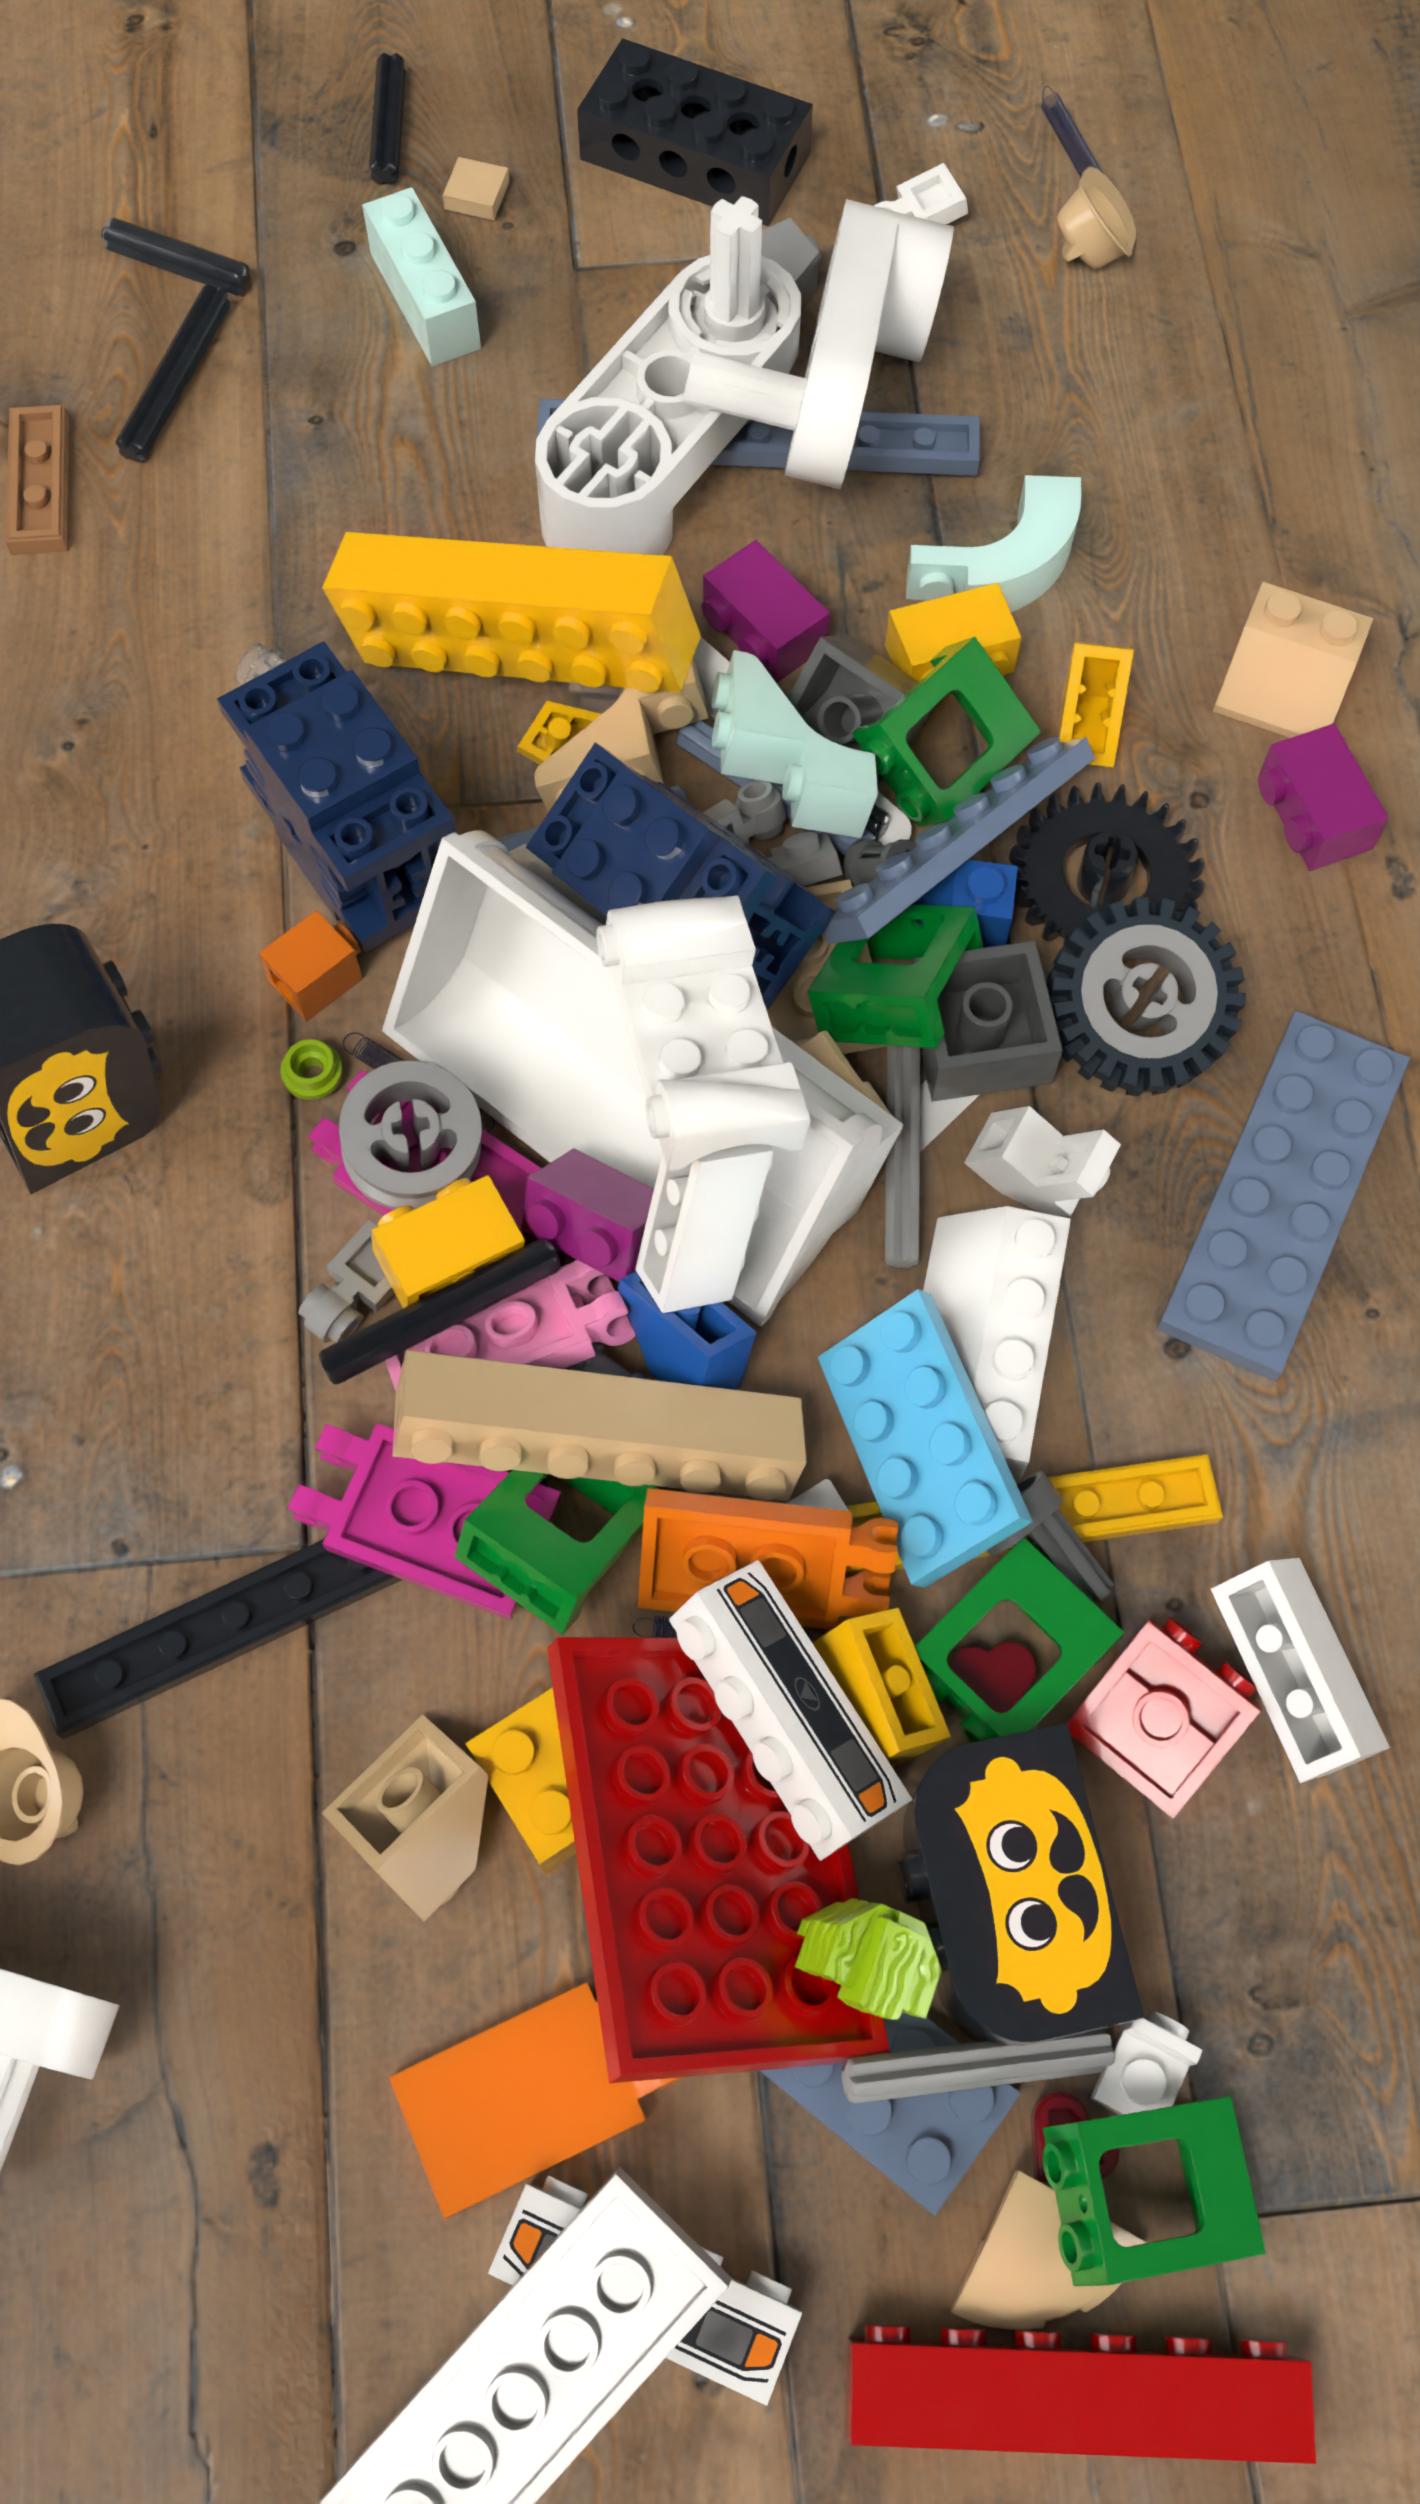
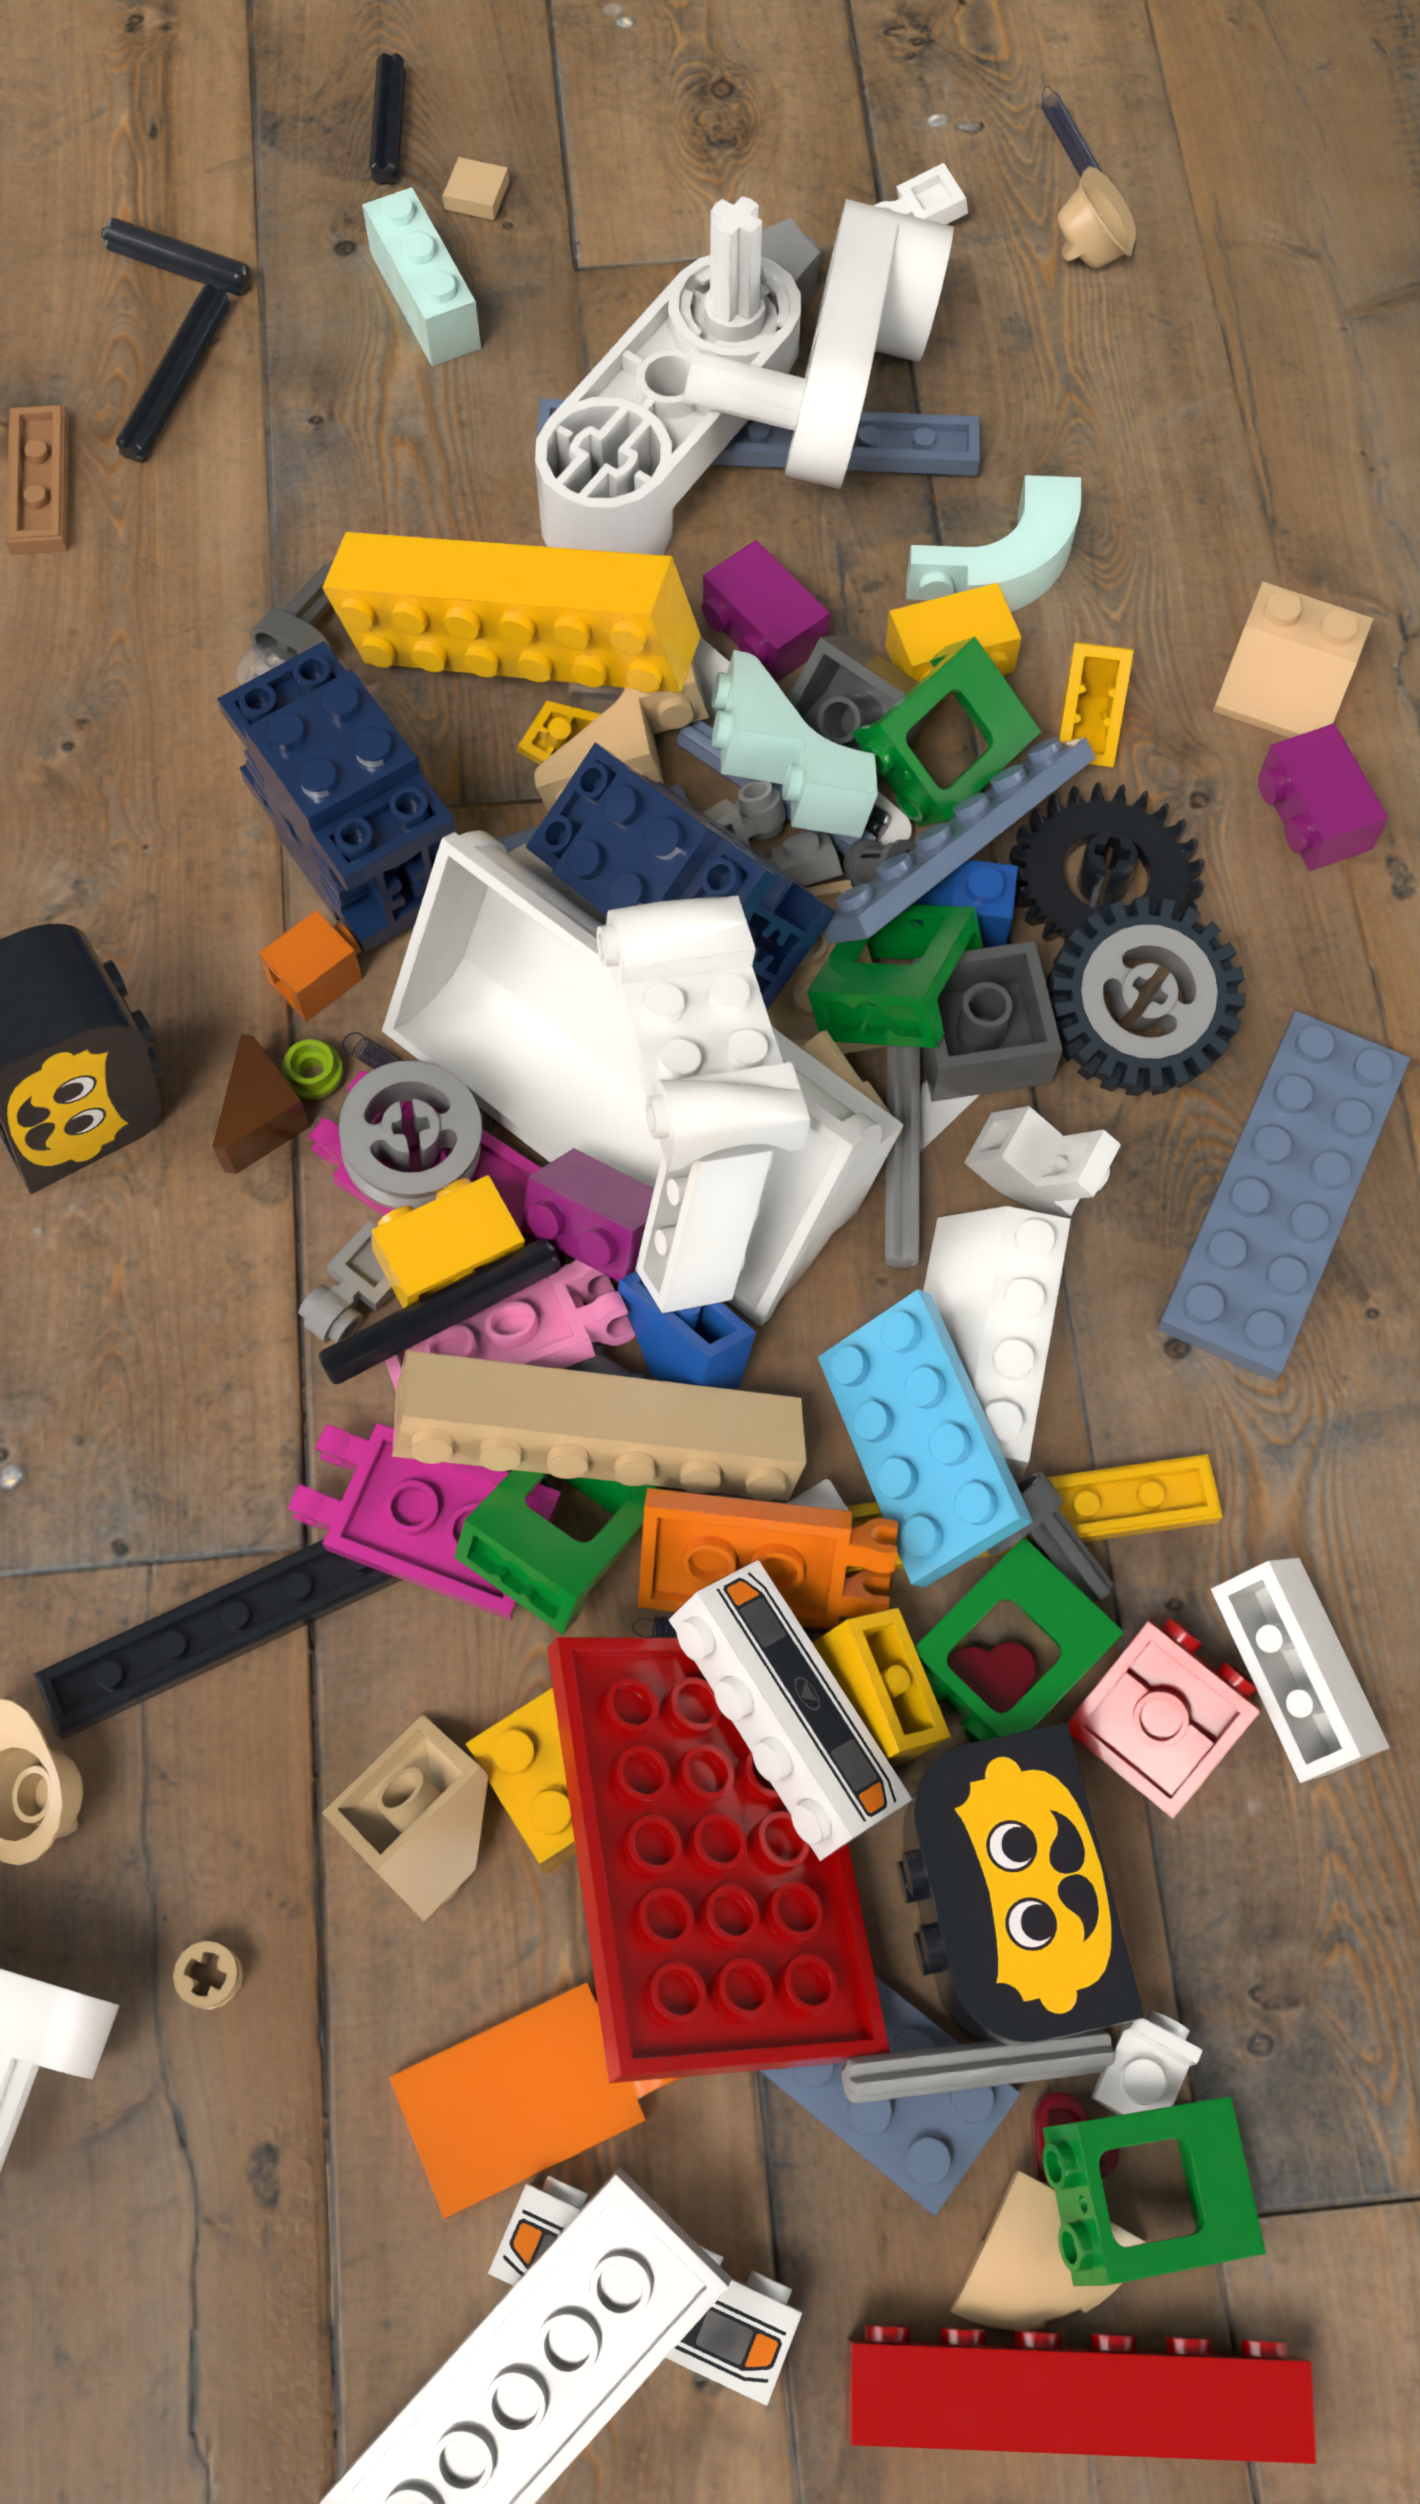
(189, 1987): none -> tan bush
(257, 1110): none -> reddish brown slope
(293, 627): none -> dark grey piece
(693, 129): black brick -> none
(874, 1955): lime hair -> none

